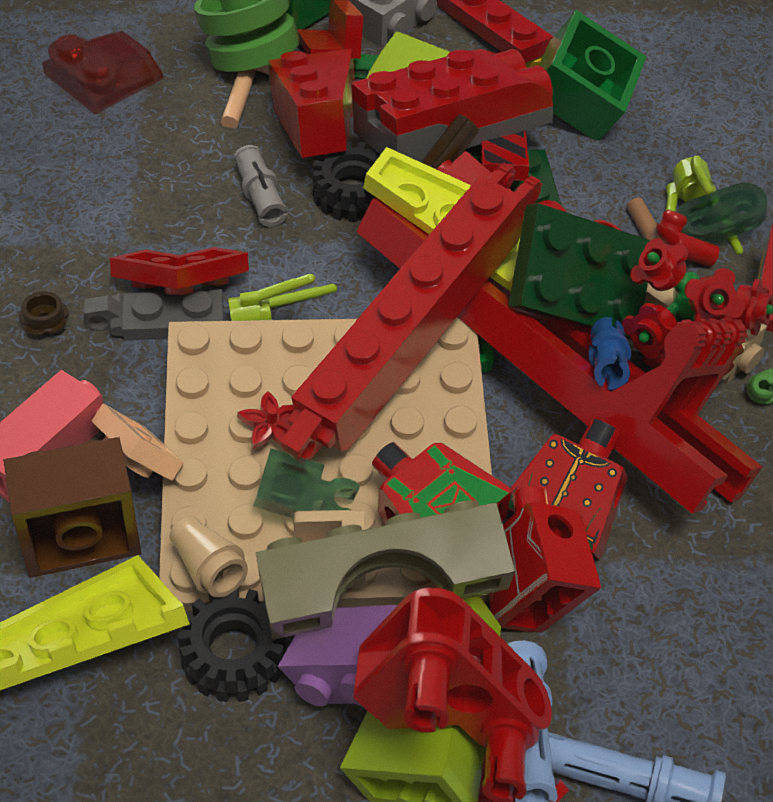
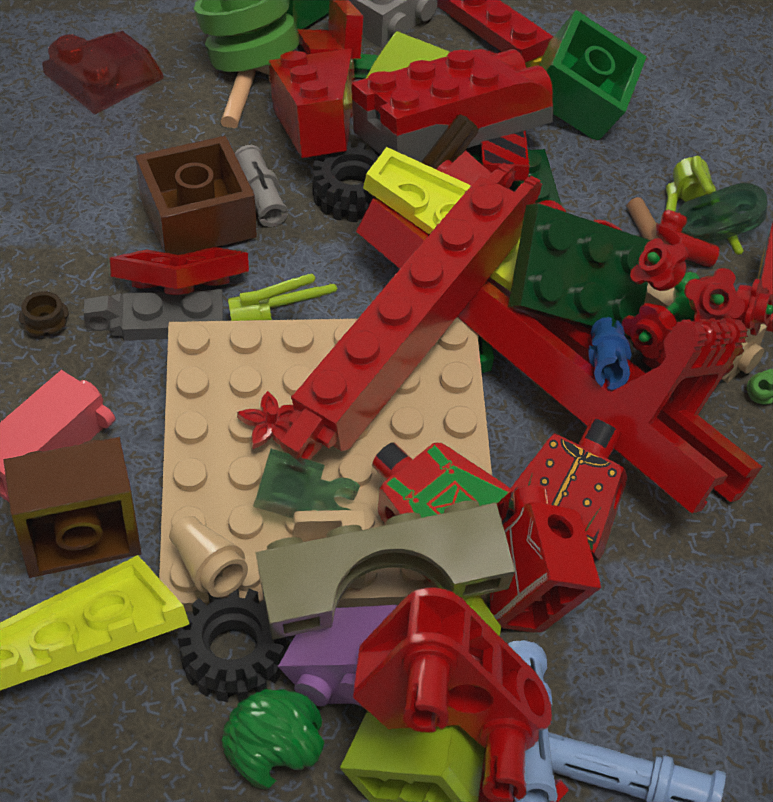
(140, 447): light nougat plate -> none
(196, 196): none -> reddish brown brick
(271, 732): none -> green hair

